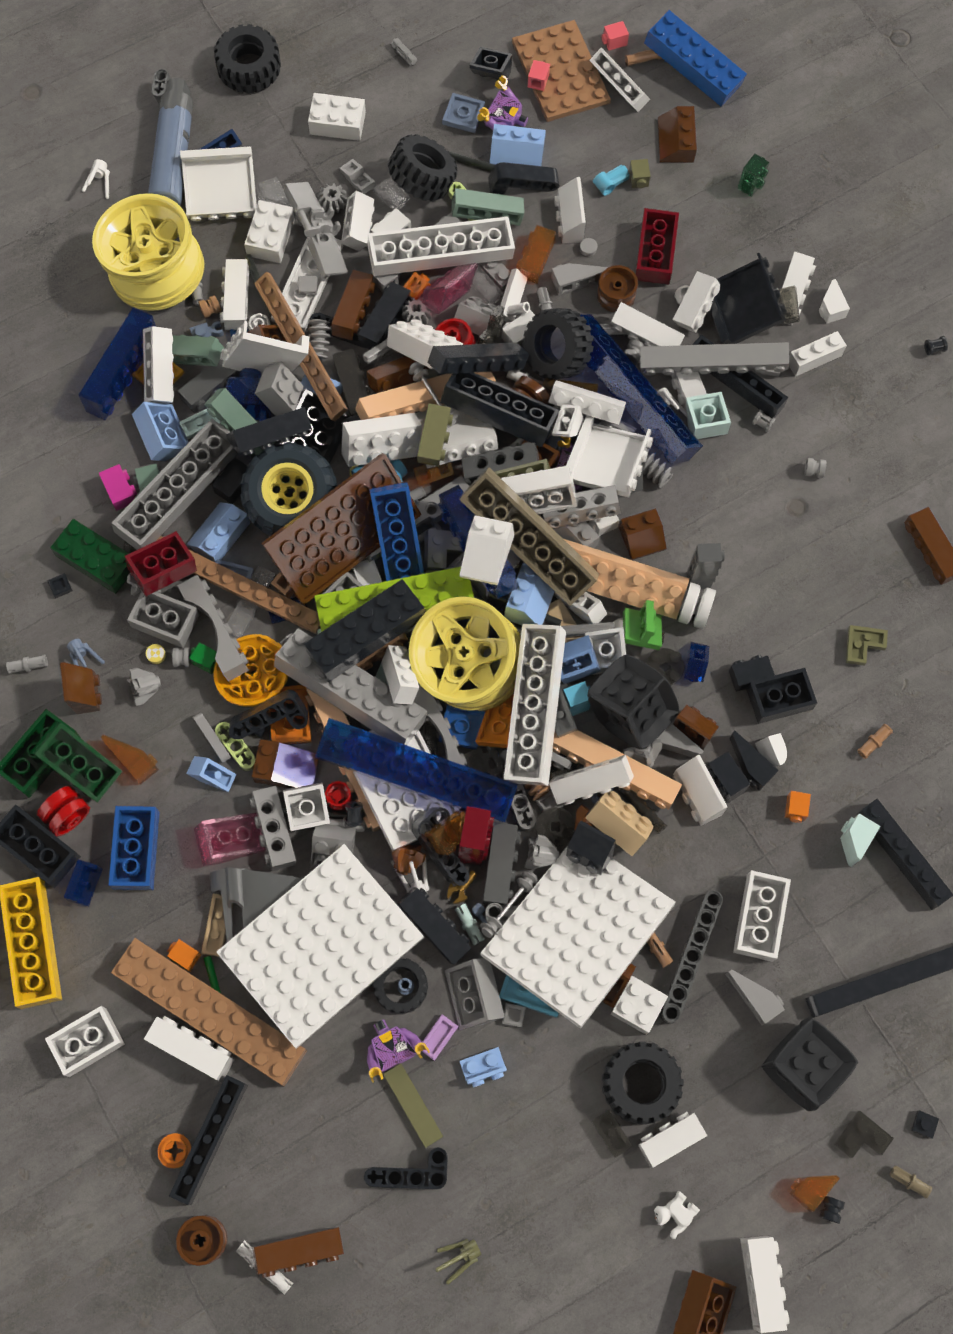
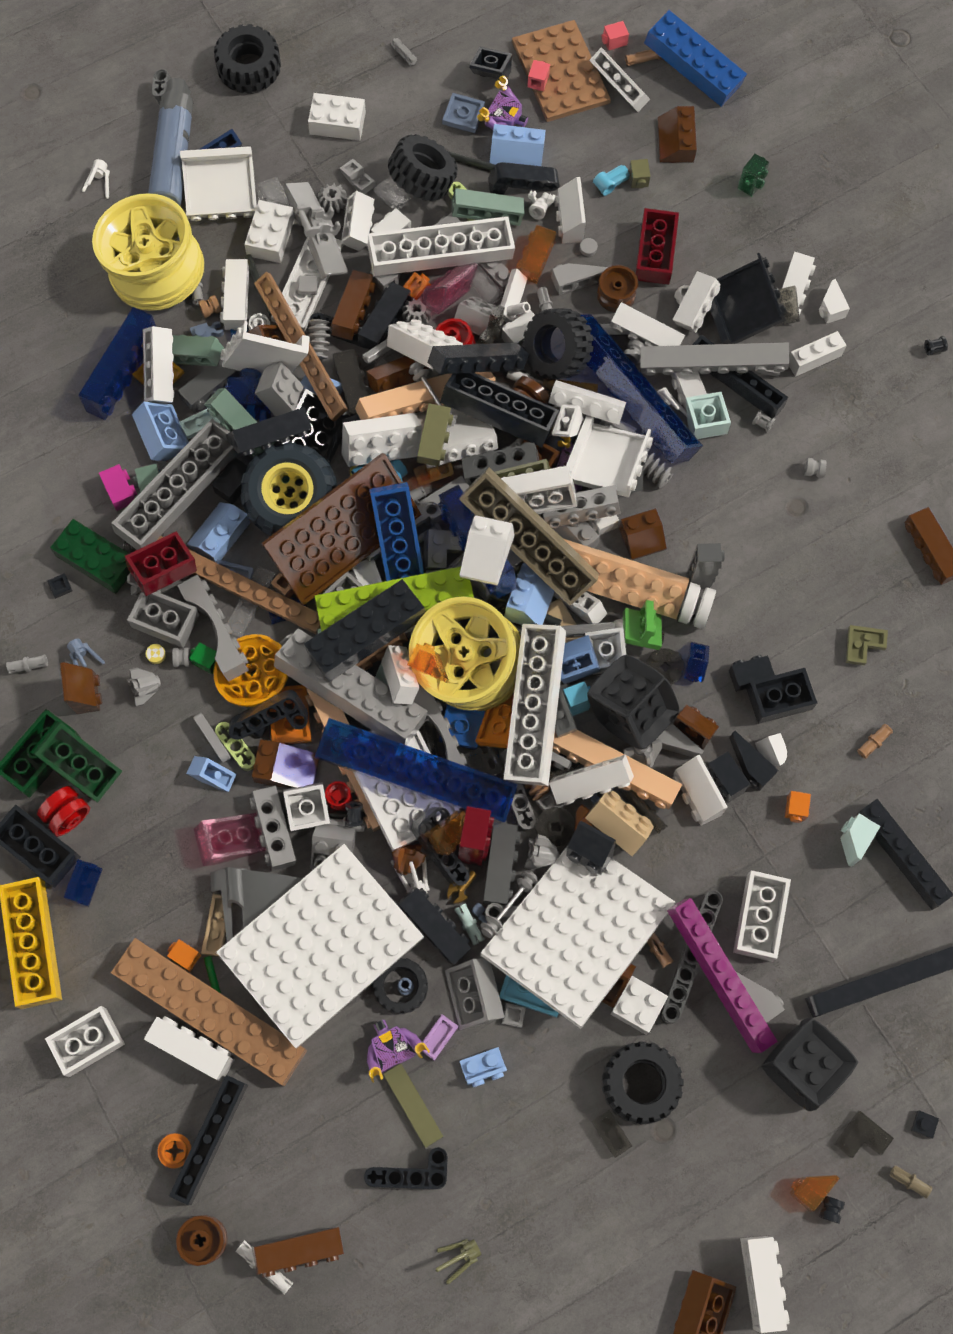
(133, 759): clear orange slope -> none
(134, 848): blue brick -> none
(428, 662): none -> clear orange slope
(540, 205): none -> white piece
(671, 1139): white brick -> none
(676, 1210): white animal -> none
(722, 976): none -> magenta brick

